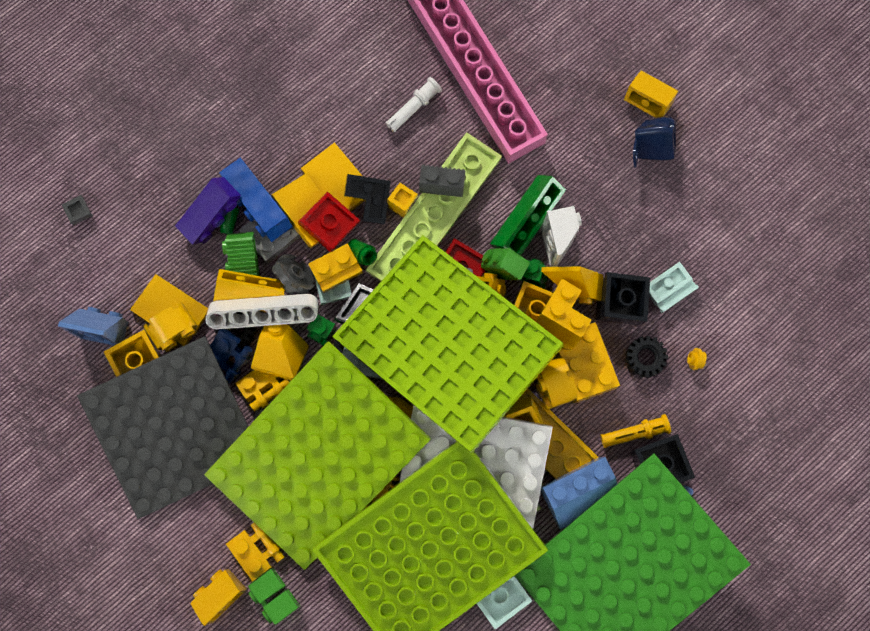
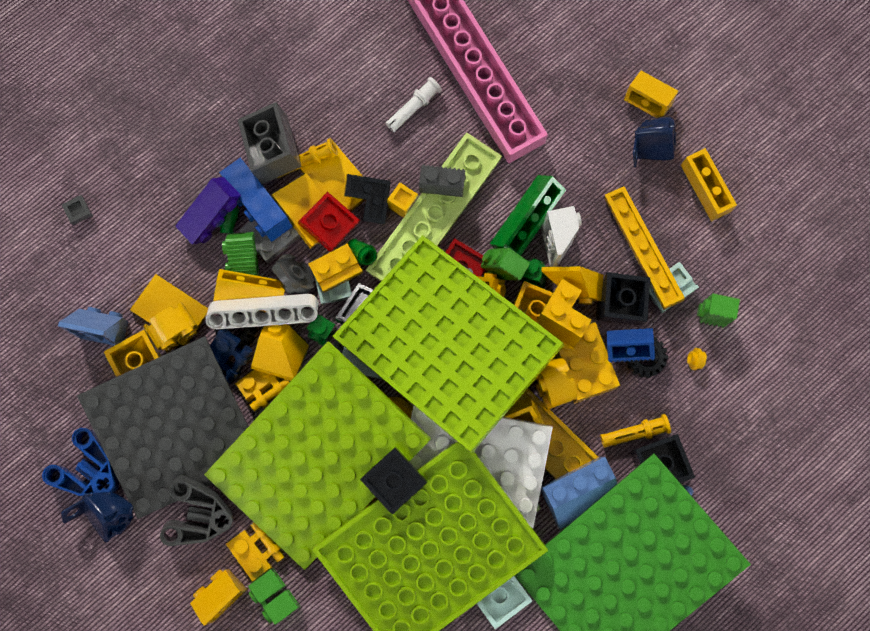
(72, 482): none -> blue connector
(105, 511): none -> dark blue piece
(194, 532): none -> dark grey connector
(269, 143): none -> dark grey brick
(317, 154): none -> yellow pin
(393, 480): none -> black plate
(630, 345): none -> blue brick
(644, 248): none -> yellow plate
(708, 184): none -> yellow brick
(718, 310): none -> bright green brick

